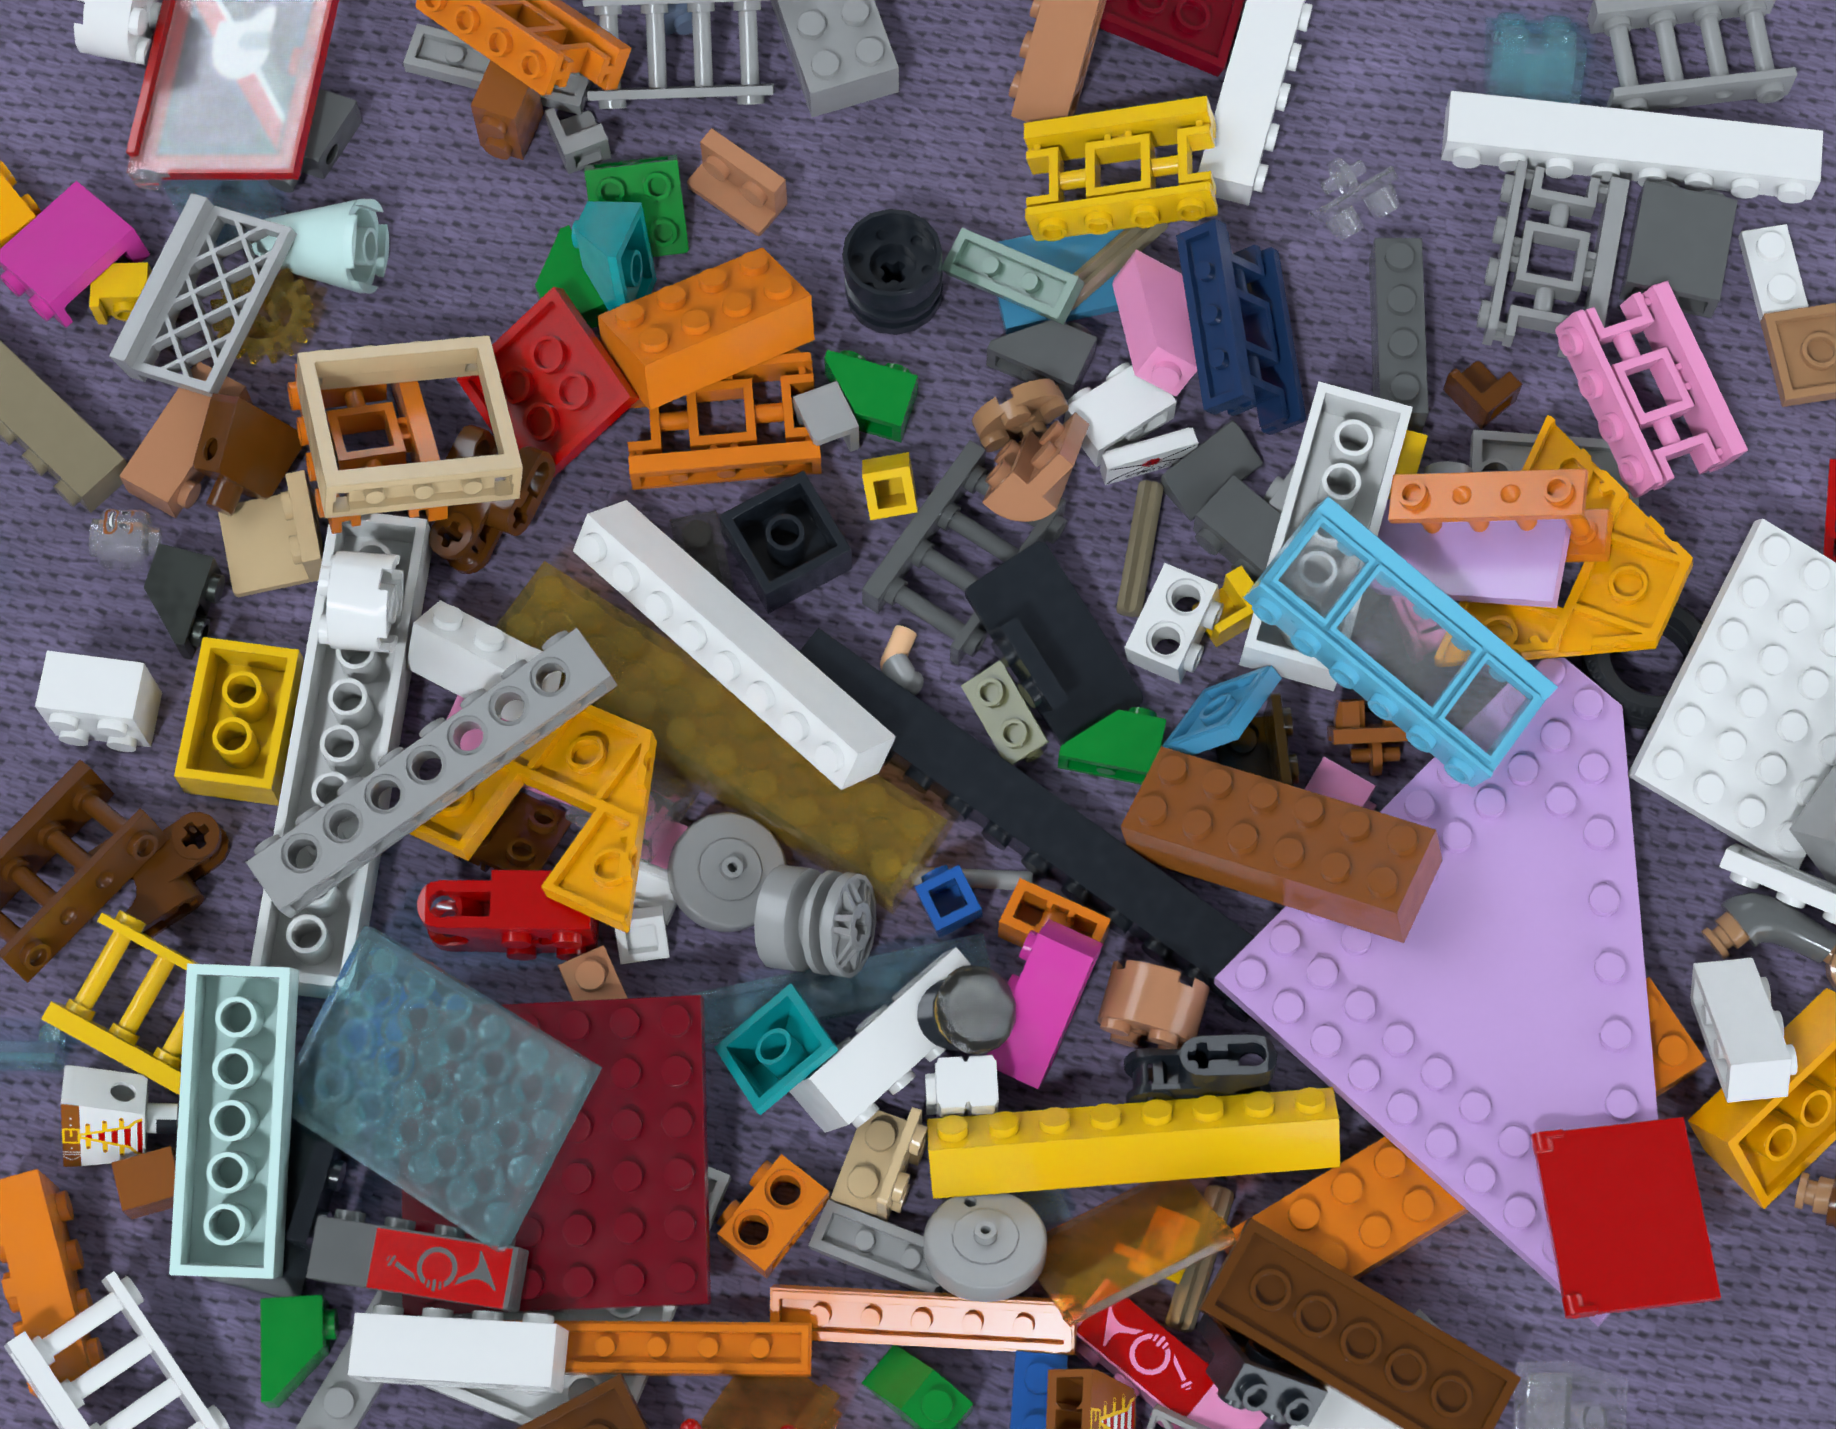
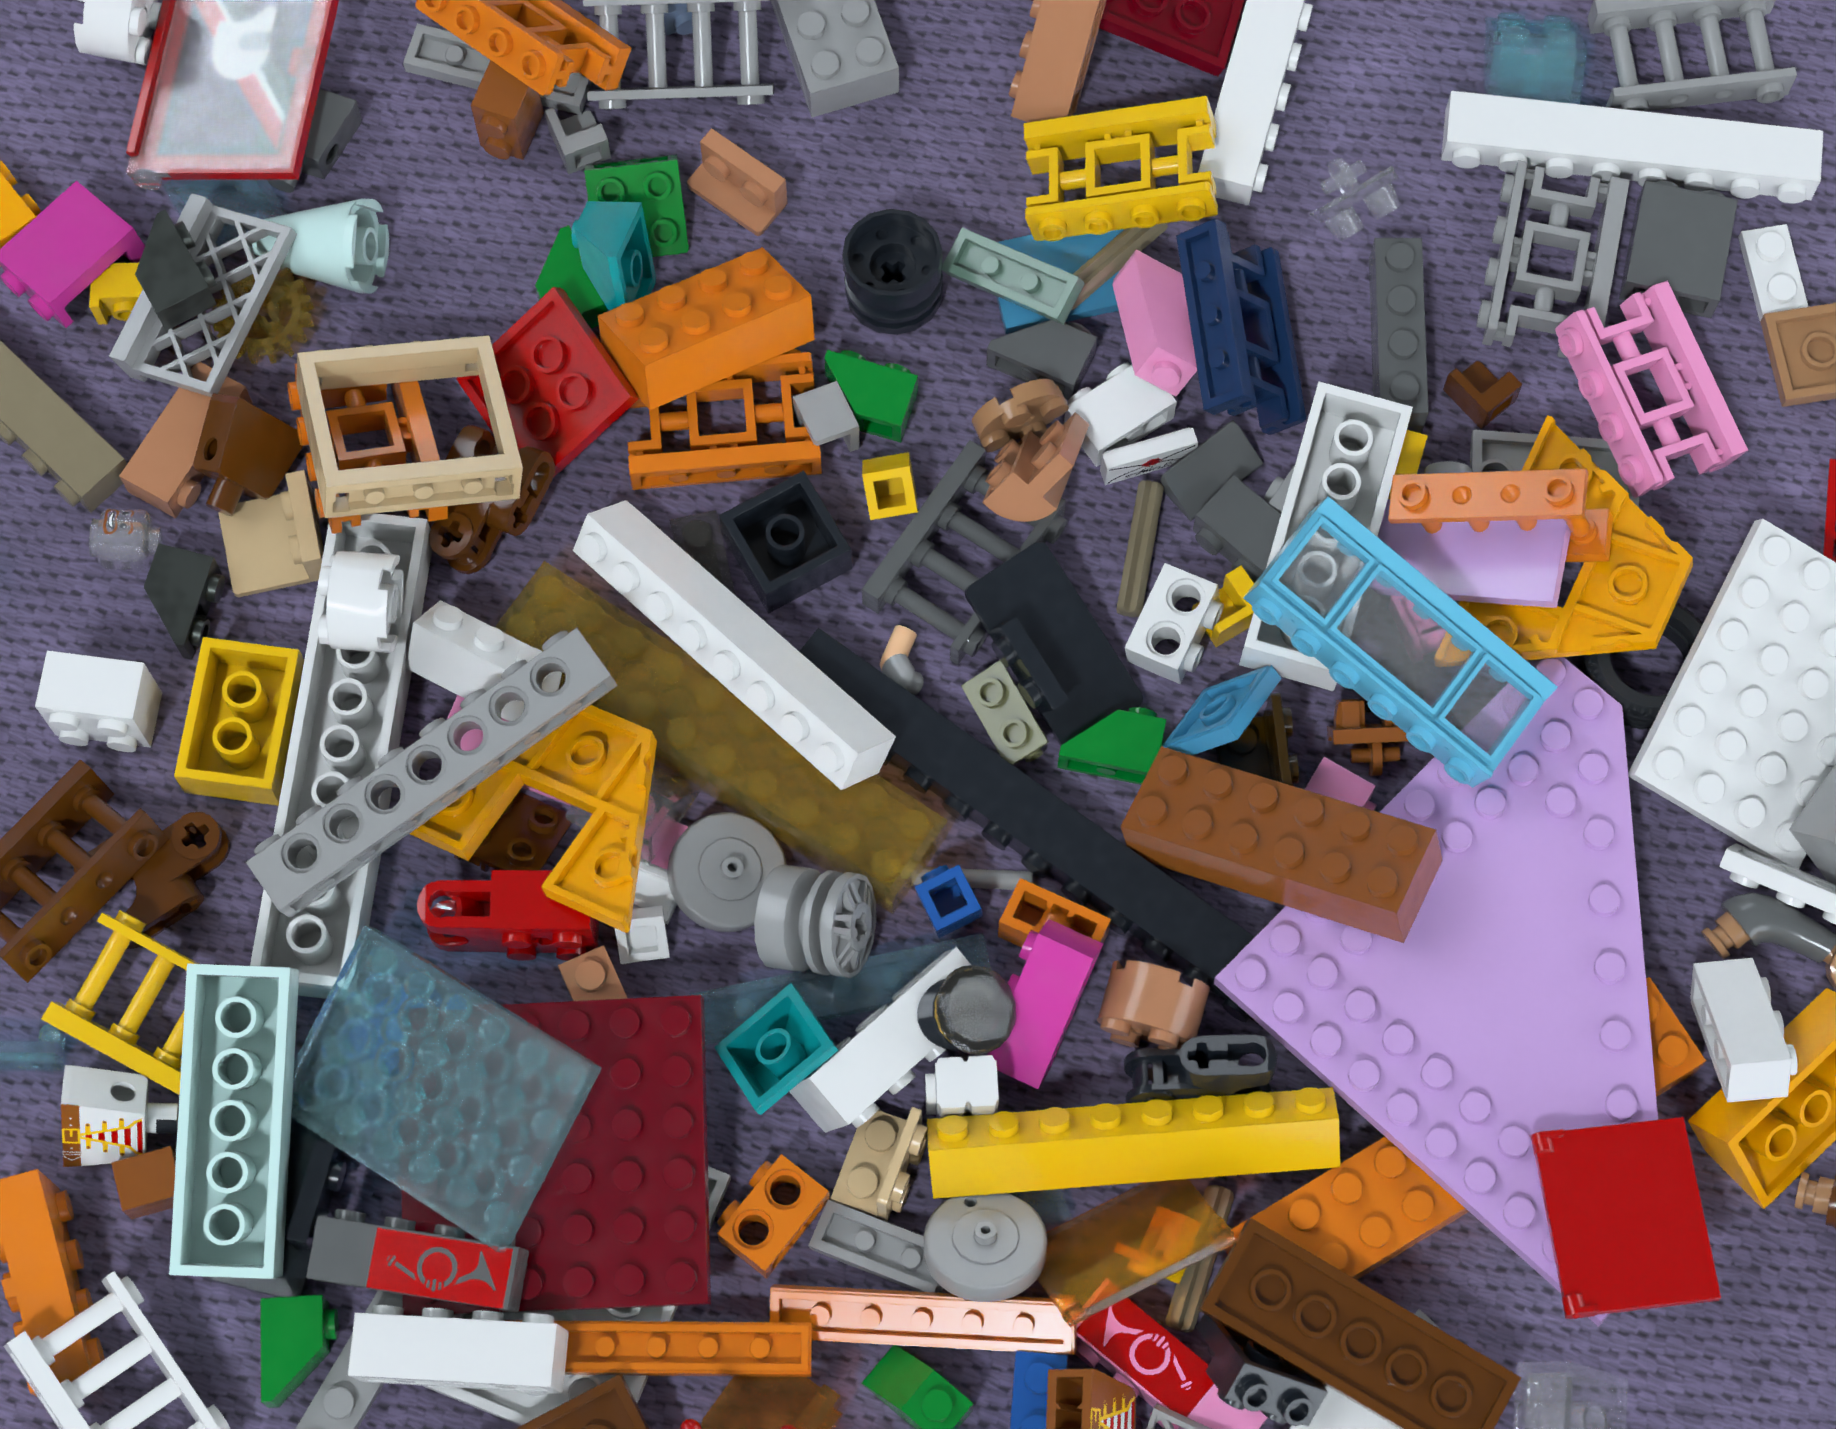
(171, 277): none -> pearl dark grey slope

